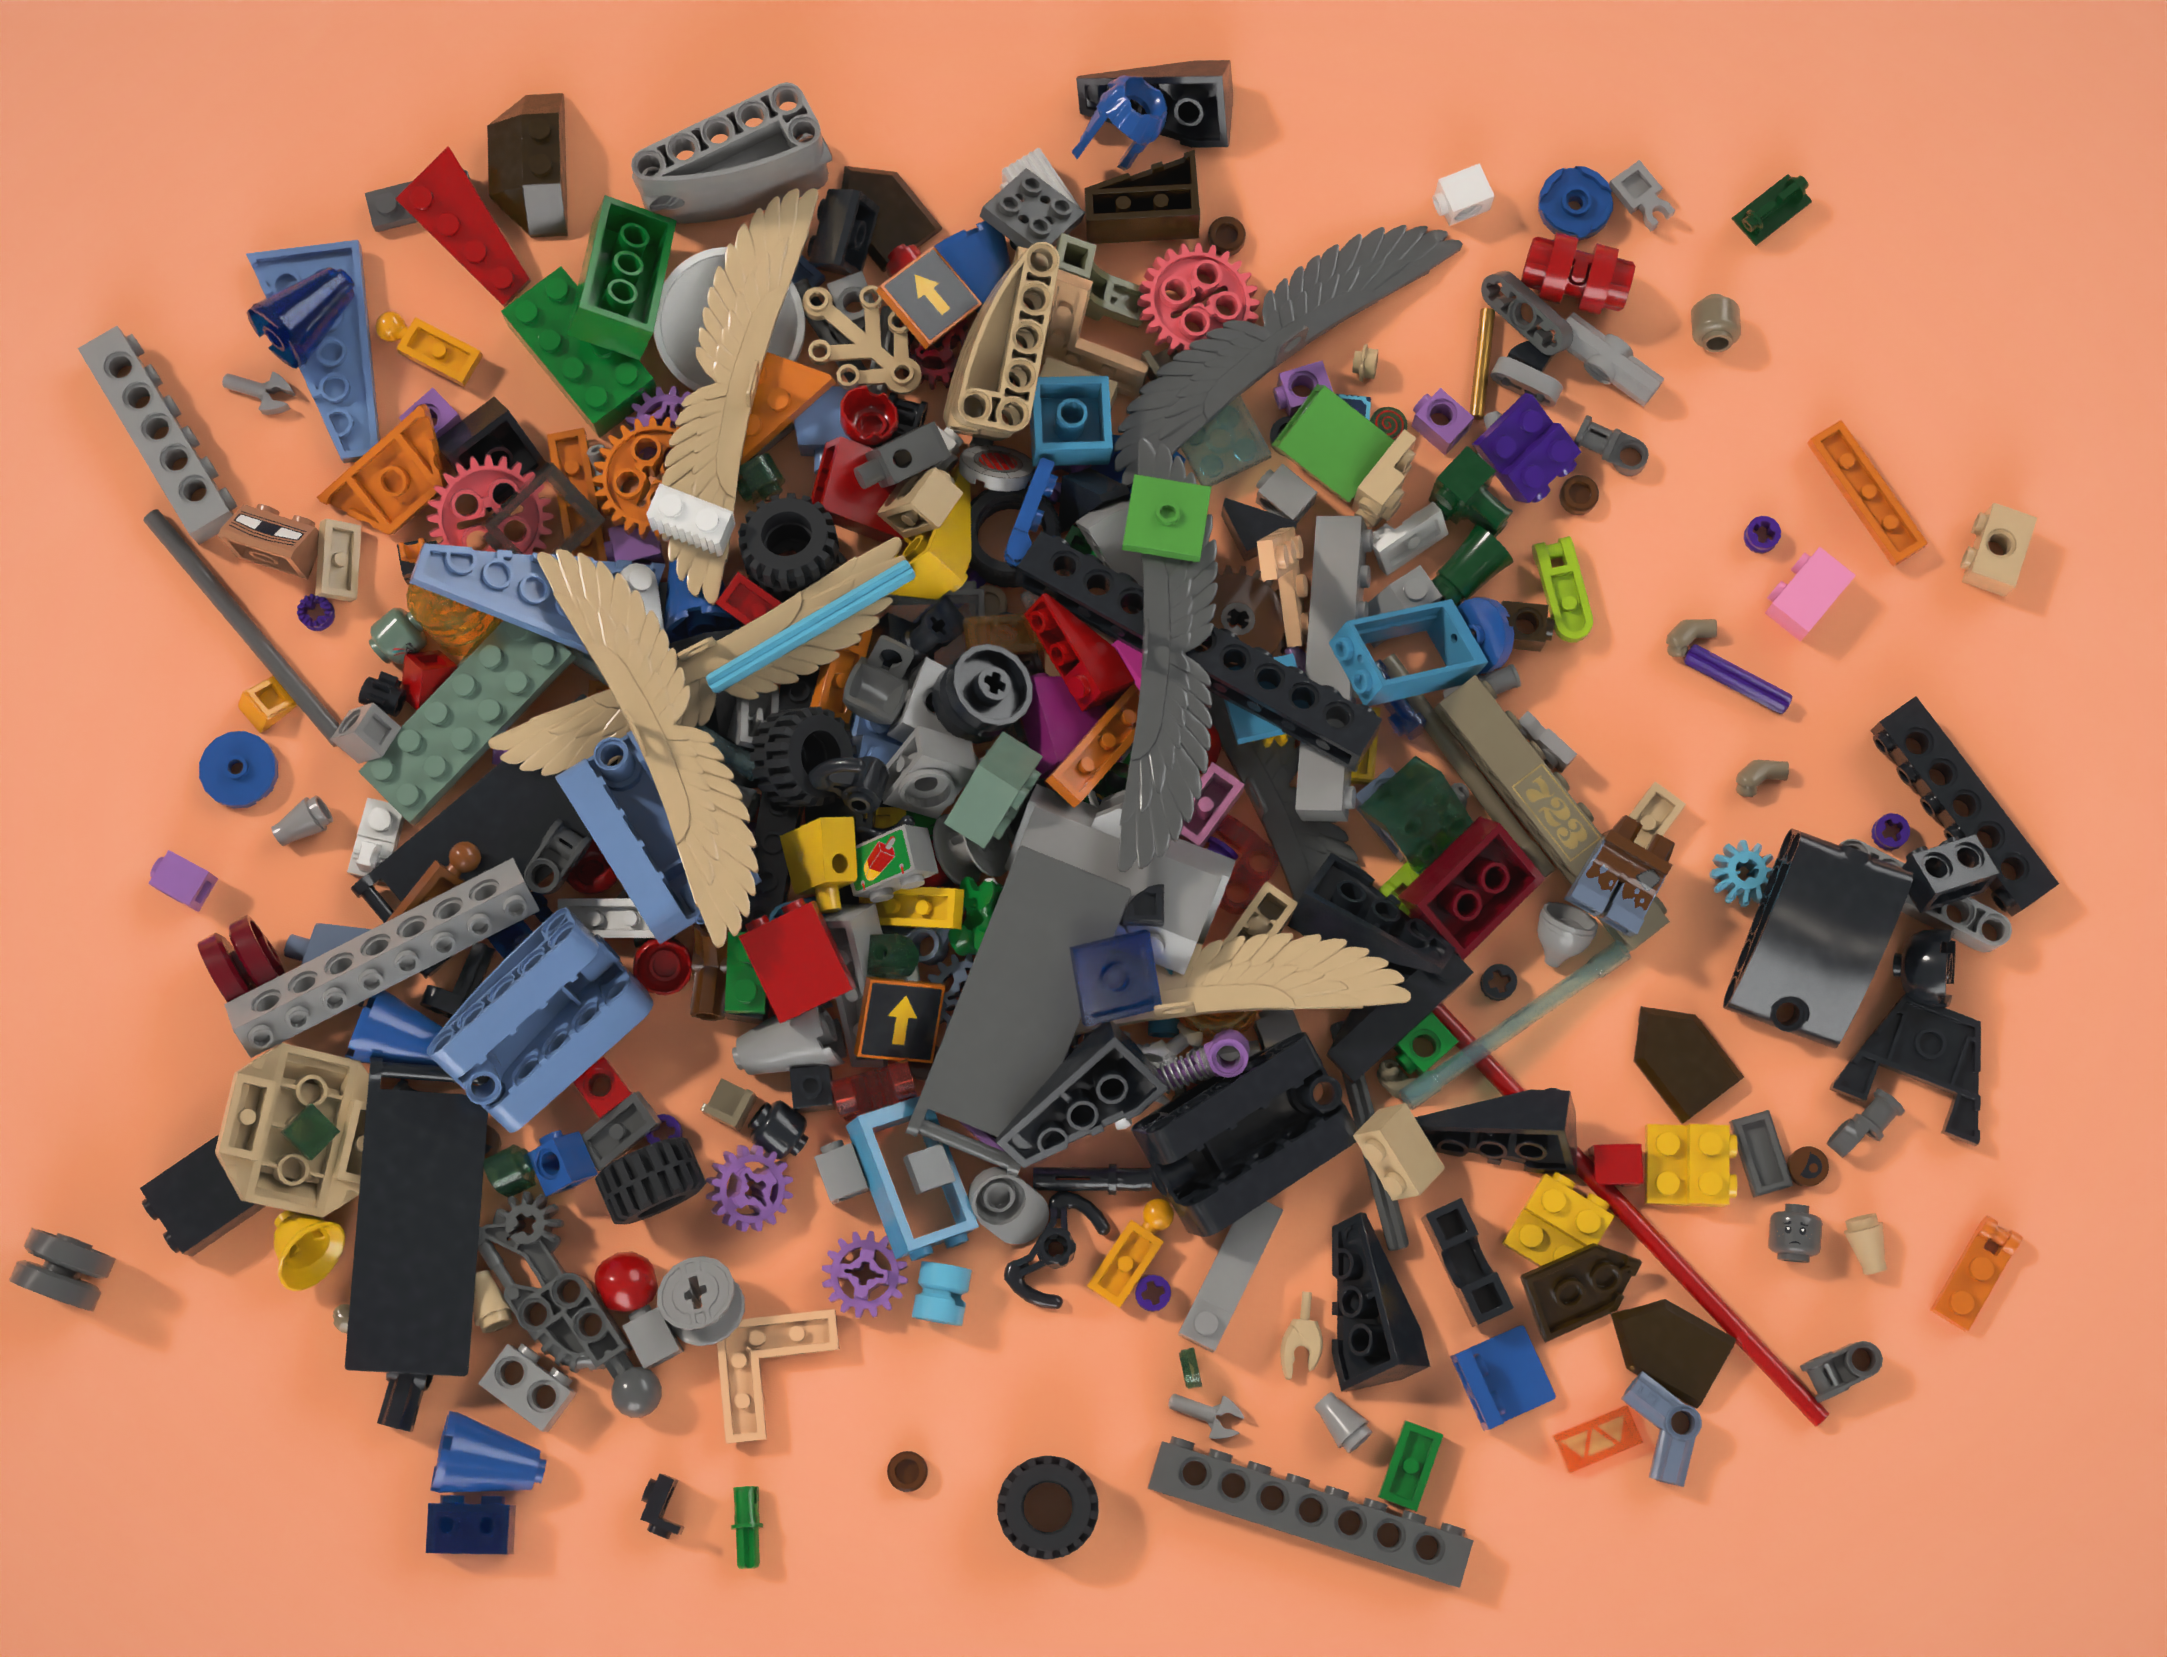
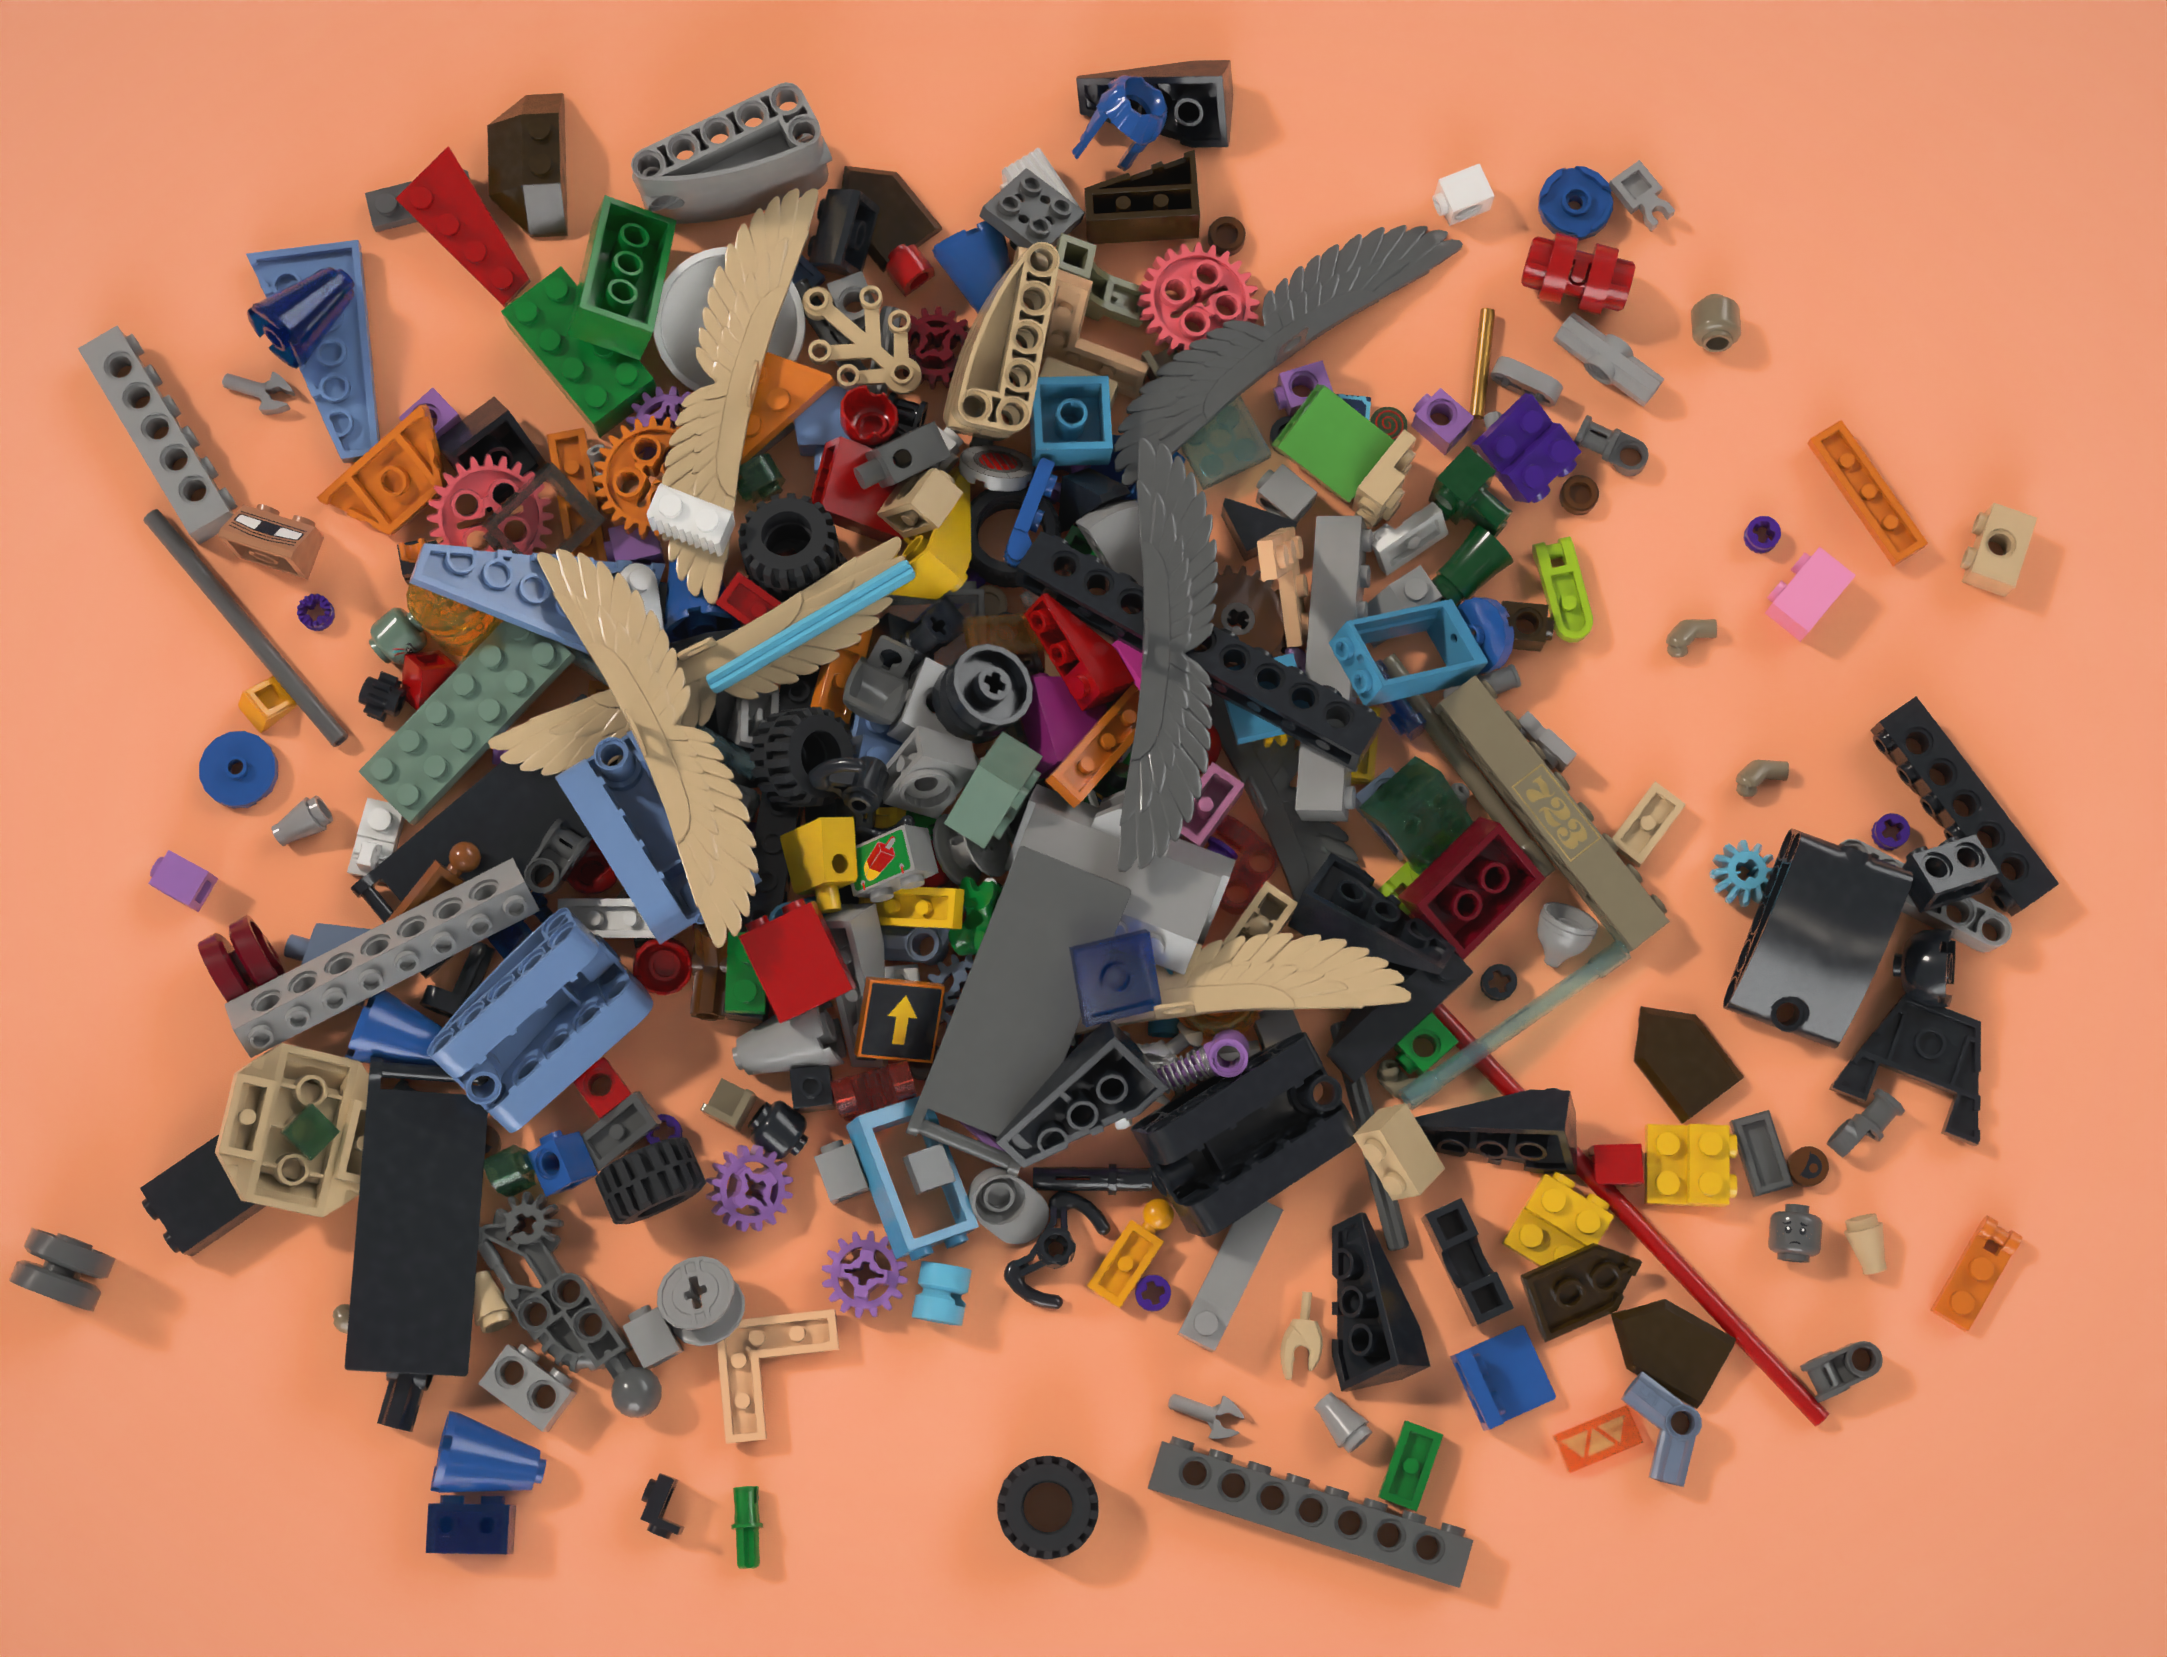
(306, 1249): yellow hat -> none
(338, 560): tan plate -> none
(365, 733): light grey brick -> none
(430, 347): light orange plate -> none
(626, 1281): red hair -> none
(900, 957): clear green plate -> none
(907, 1471): reddish brown tile -> none
(929, 297): tile -> none
(1146, 908): black tile -> none
(1166, 518): bright green plate -> none
(1190, 1368): clear green tile -> none
(1365, 363): tan plate -> none
(1530, 355): black tile -> none
(1542, 313): dark grey beam -> none
(1629, 865): hips -> none
(1738, 679): dark purple axle -> none
(1773, 208): dark green hinge -> none

